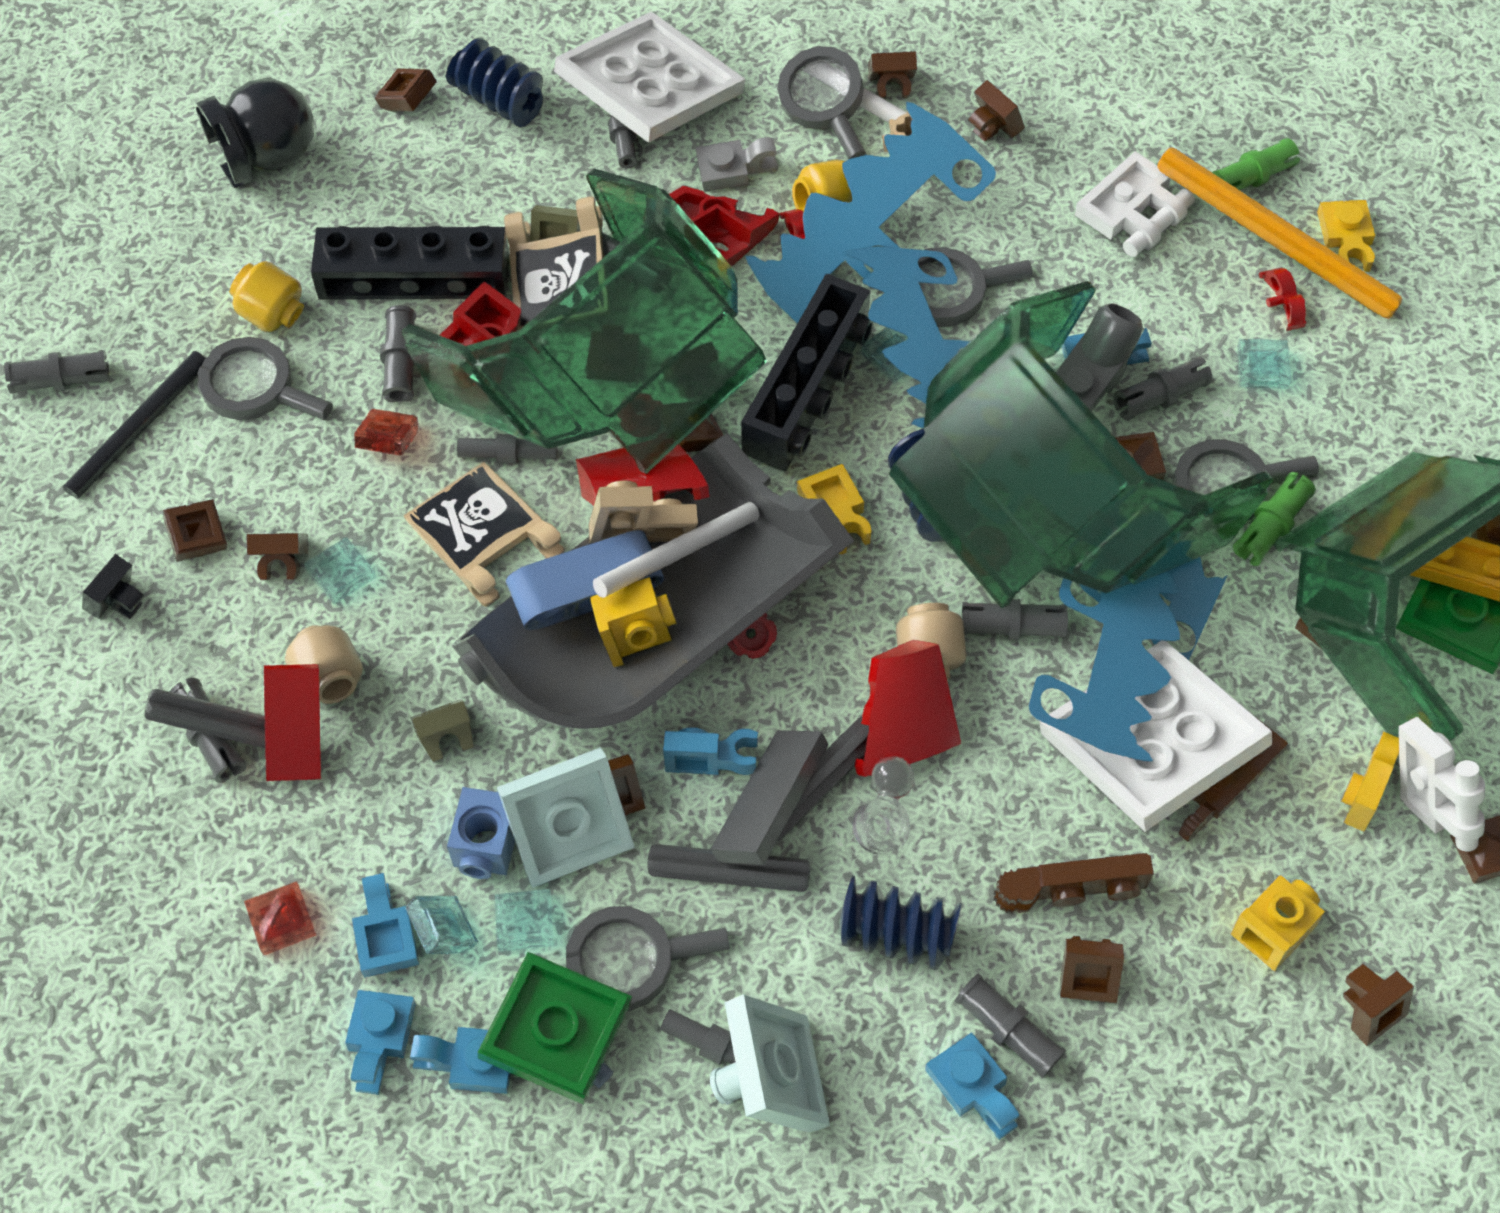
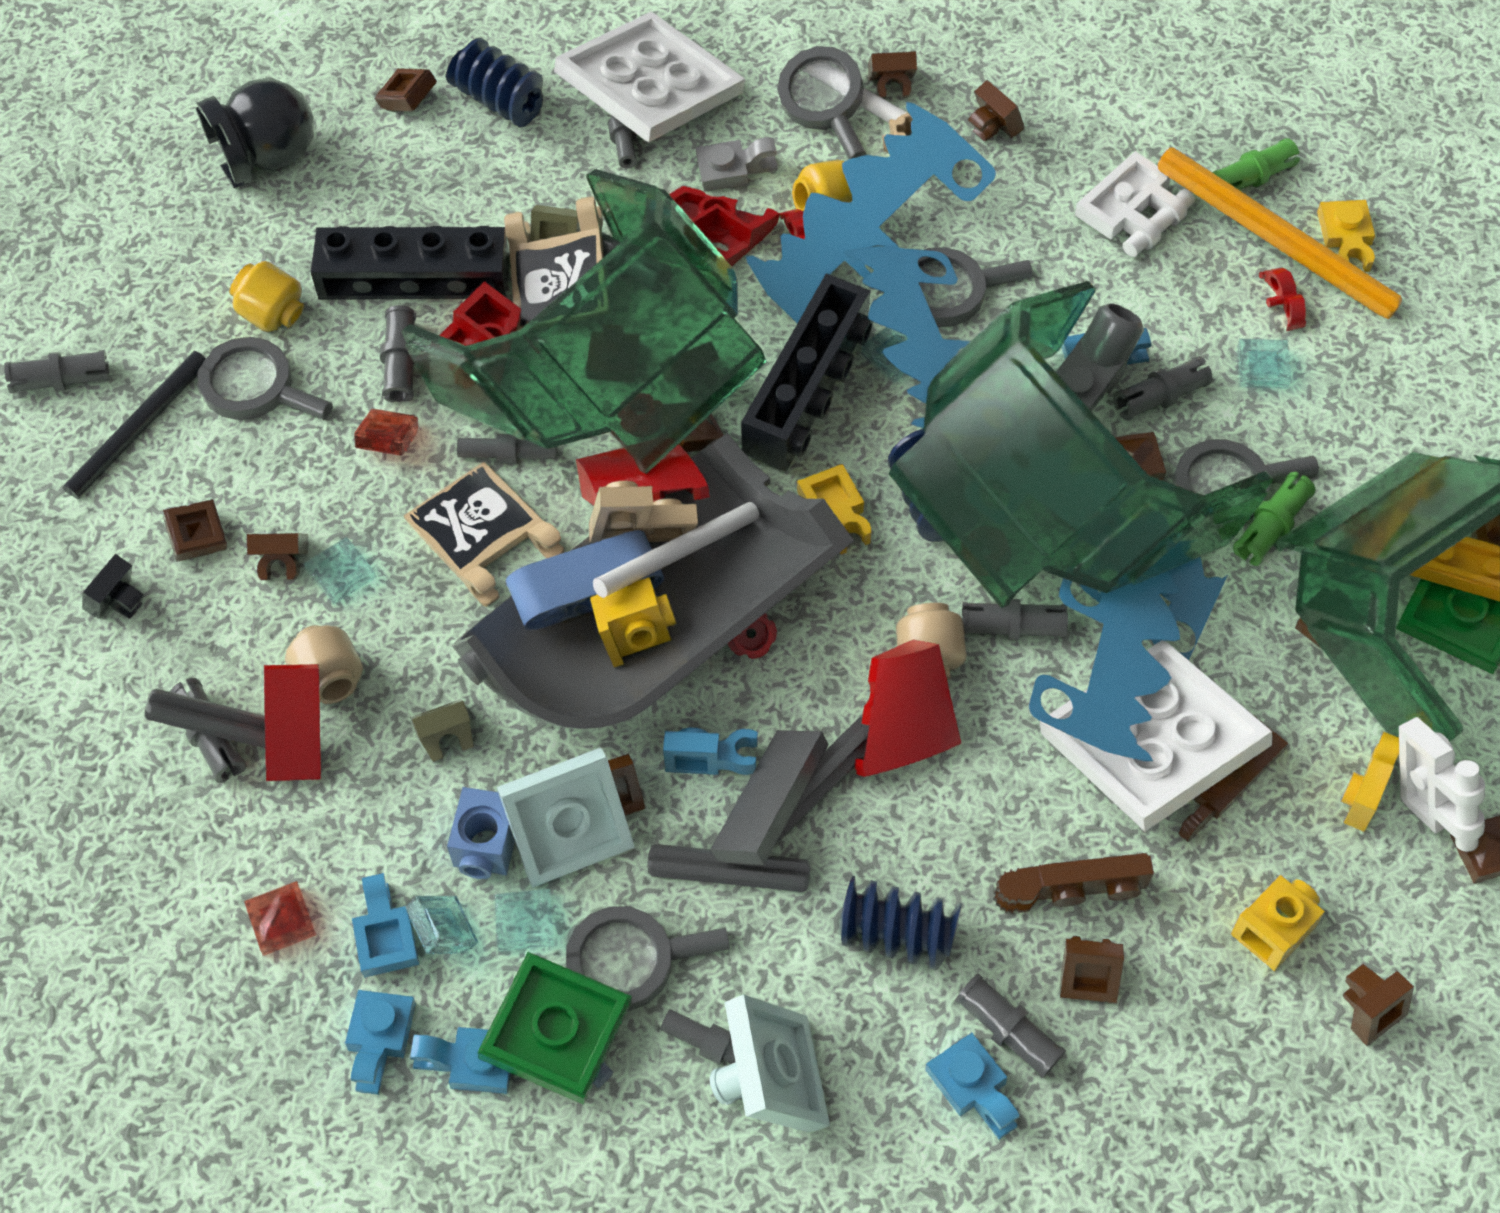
(891, 780): clear plate -> none

